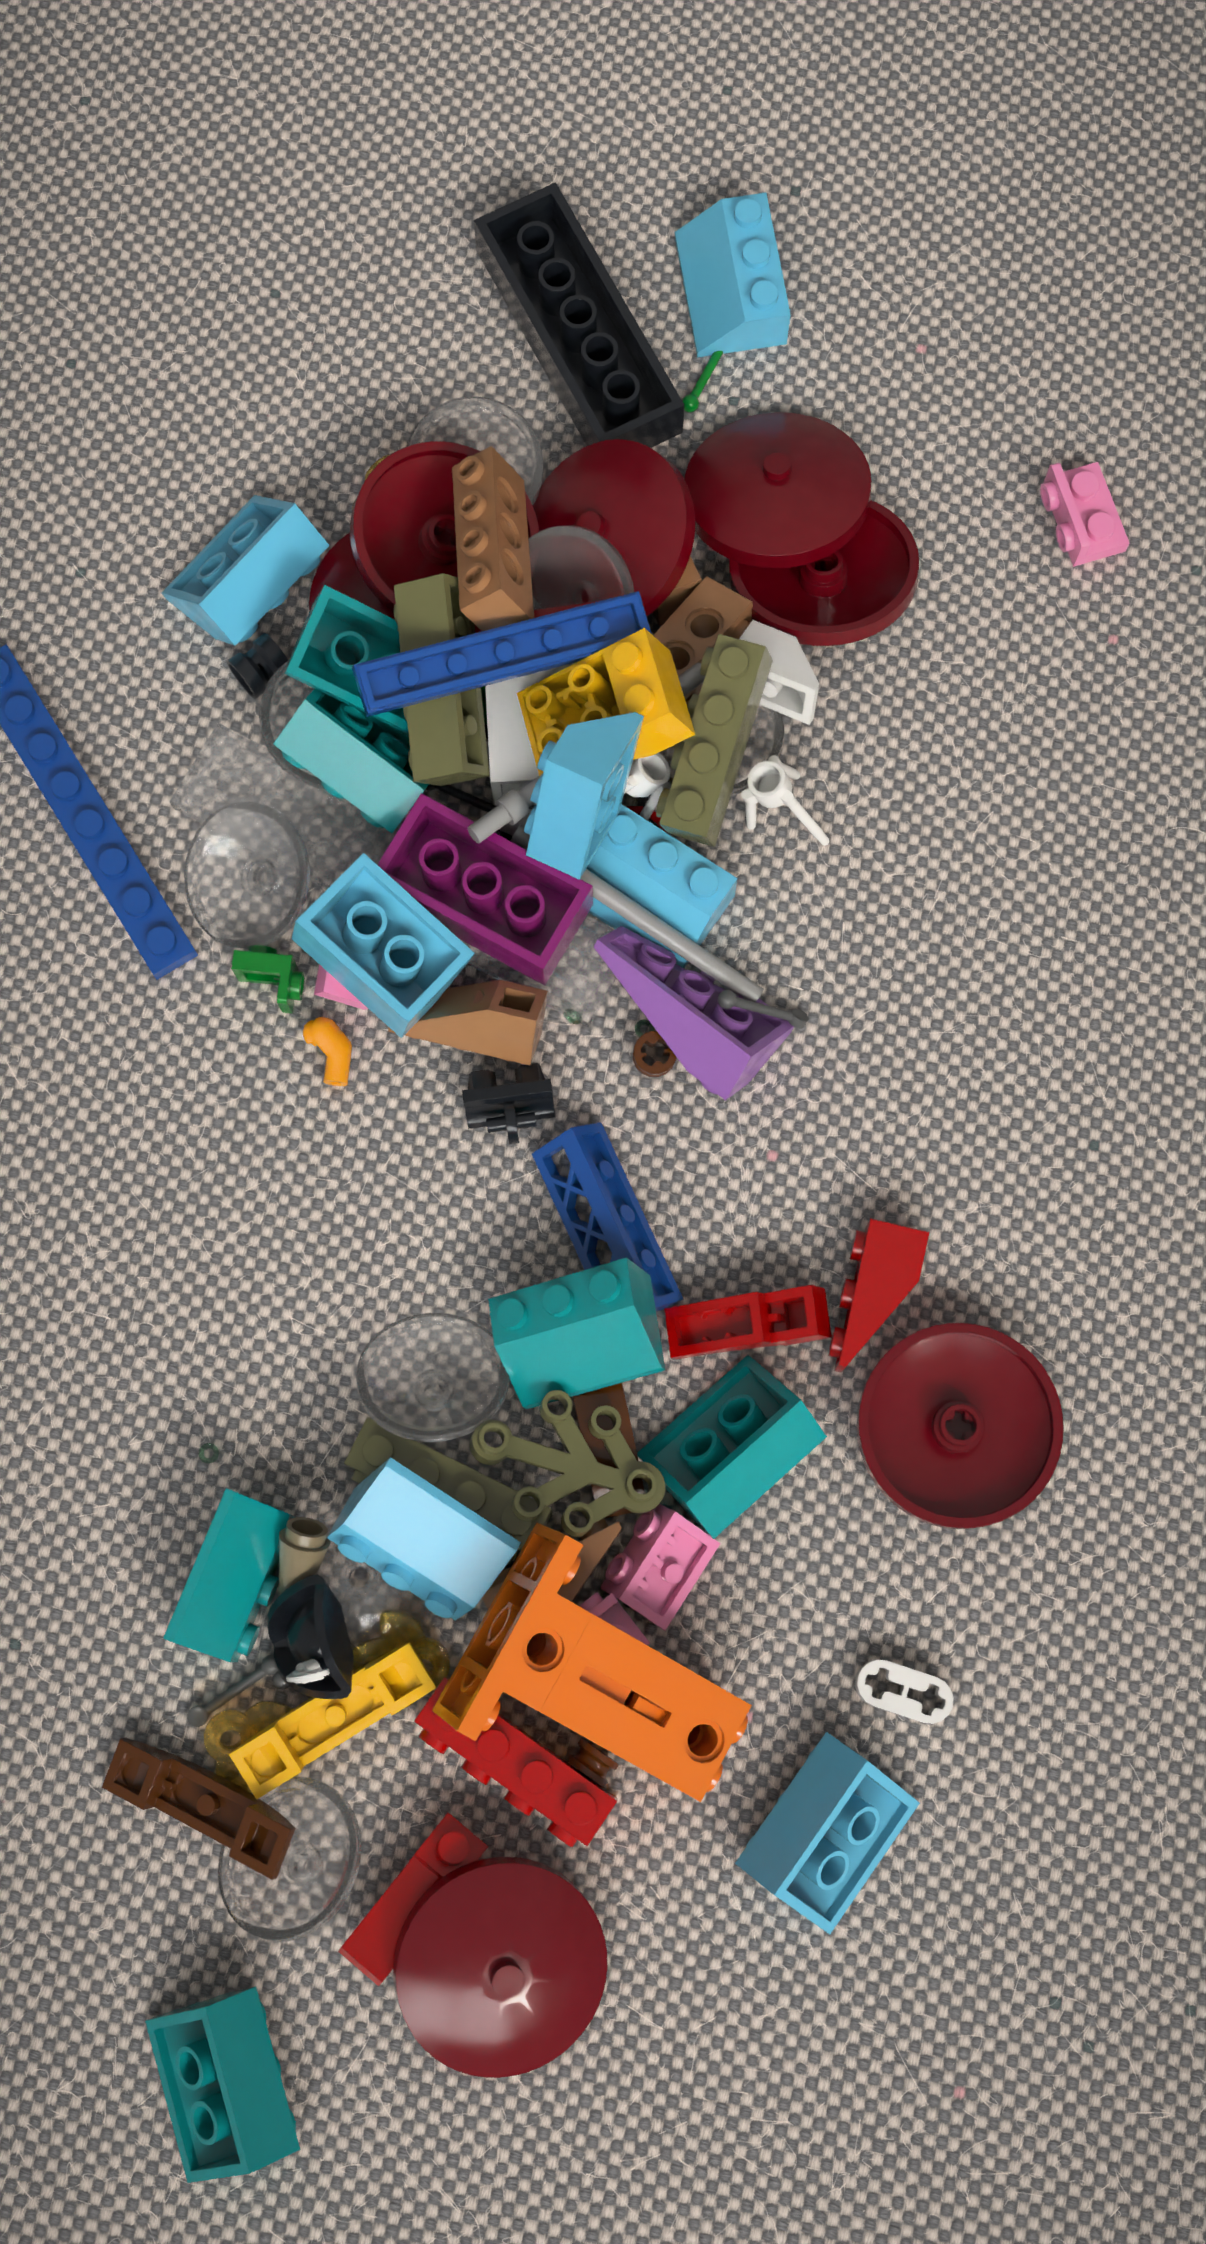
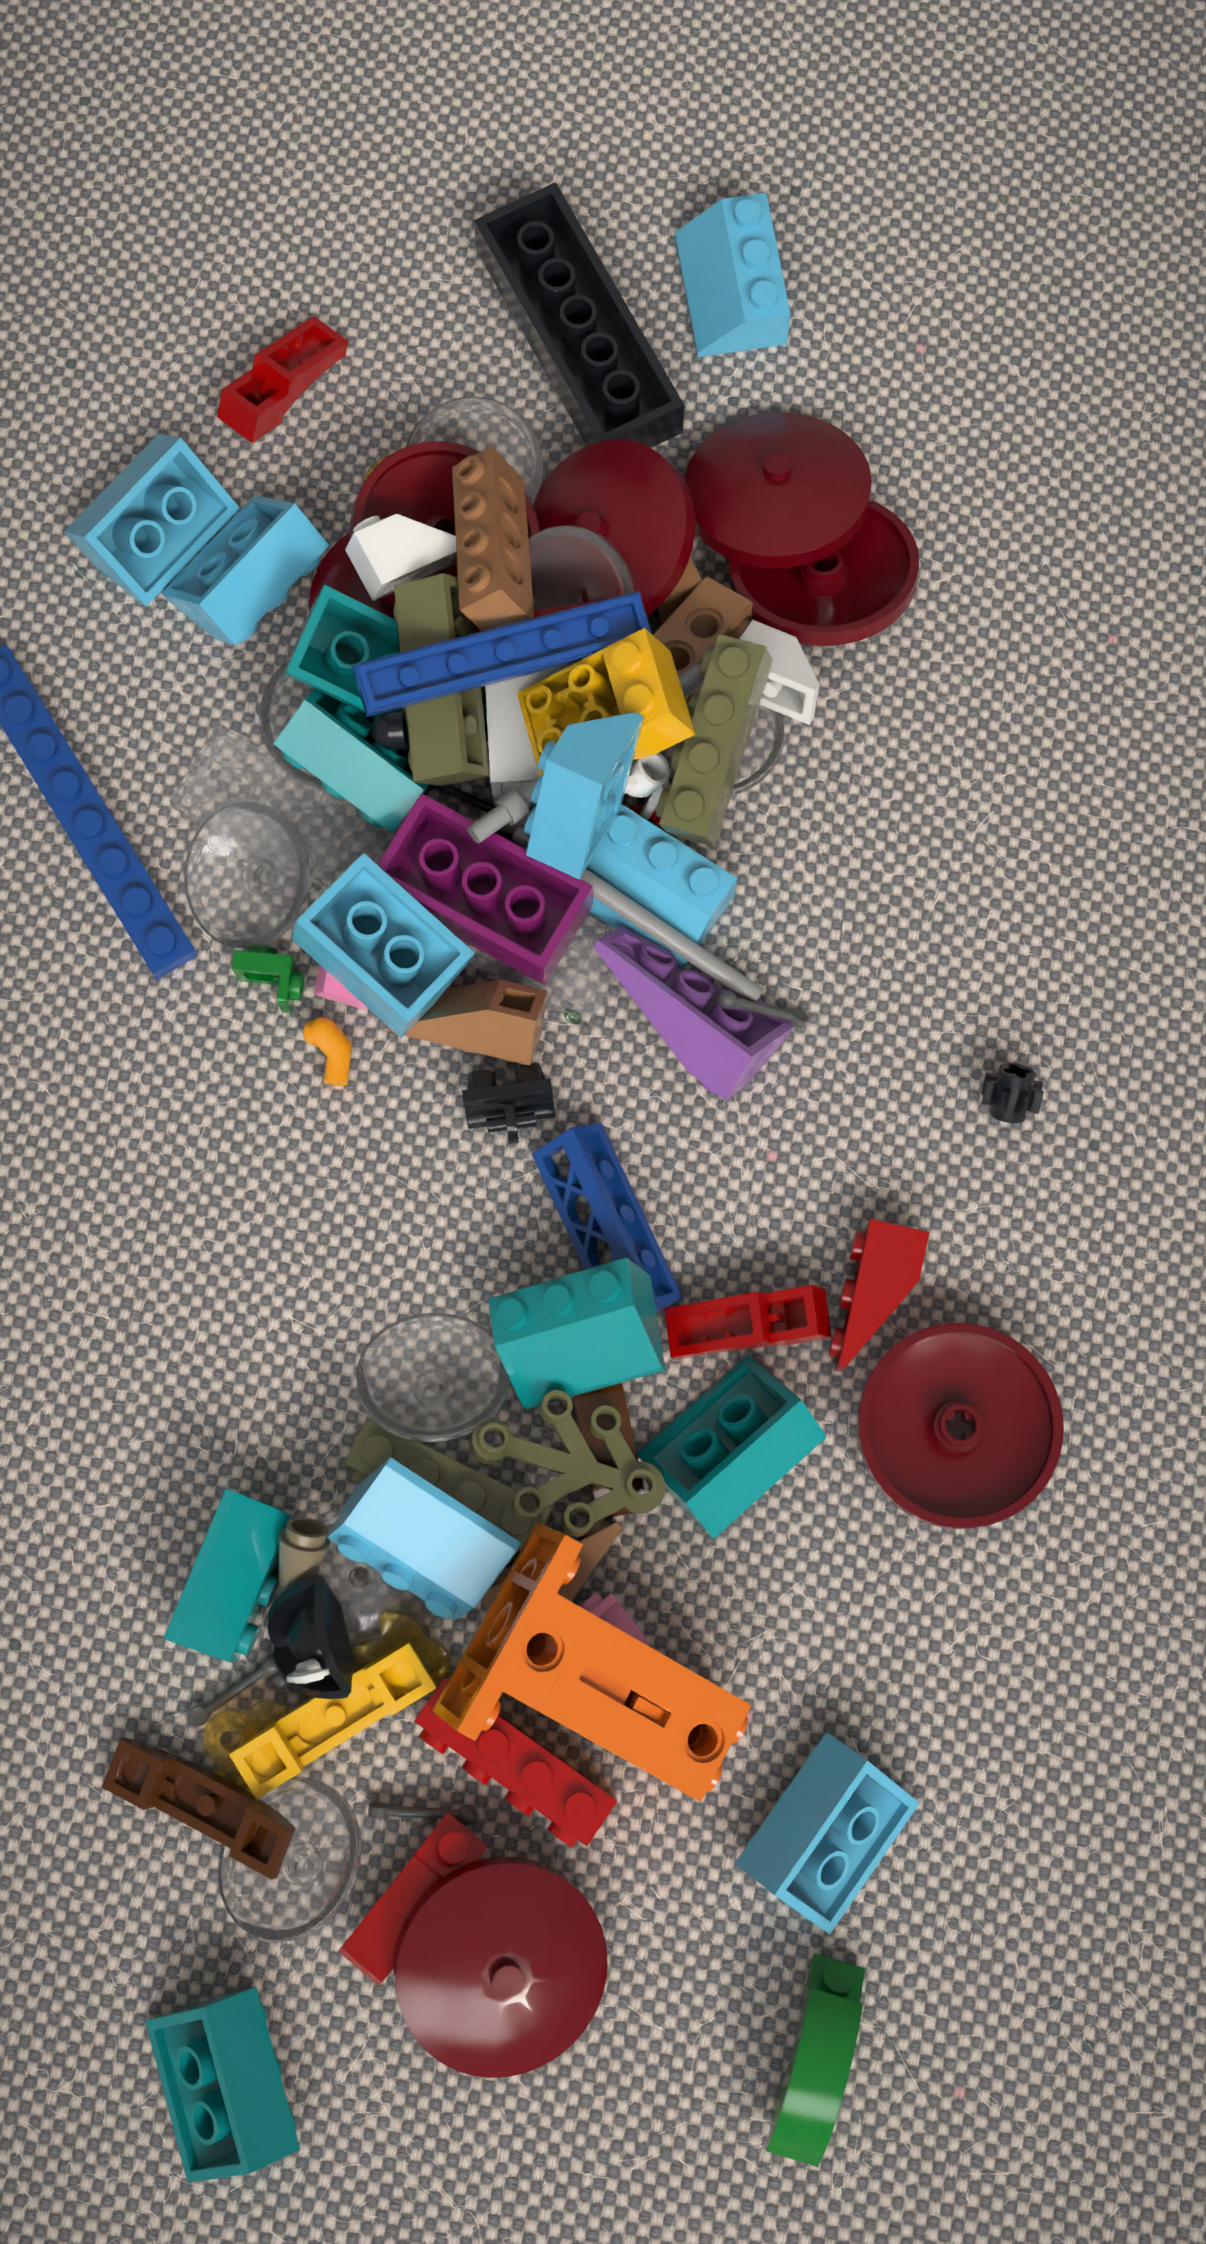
(152, 518): none -> medium azure slope
(213, 1458): clear green piece -> none
(257, 665): black wheel -> none
(279, 377): none -> red slope
(391, 730): none -> black hinge
(398, 552): none -> white slope
(466, 1814): none -> dark grey hinge
(592, 1762): reddish brown bush -> none
(639, 1024): clear green piece -> none
(658, 1068): reddish brown bush -> none
(659, 1565): bright pink bracket -> none
(691, 400): green hinge -> none
(772, 788): white plant -> none
(819, 2061): none -> green arch
(907, 1679): white beam -> none
(1012, 1092): none -> black gear
(1083, 513): bright pink bracket -> none

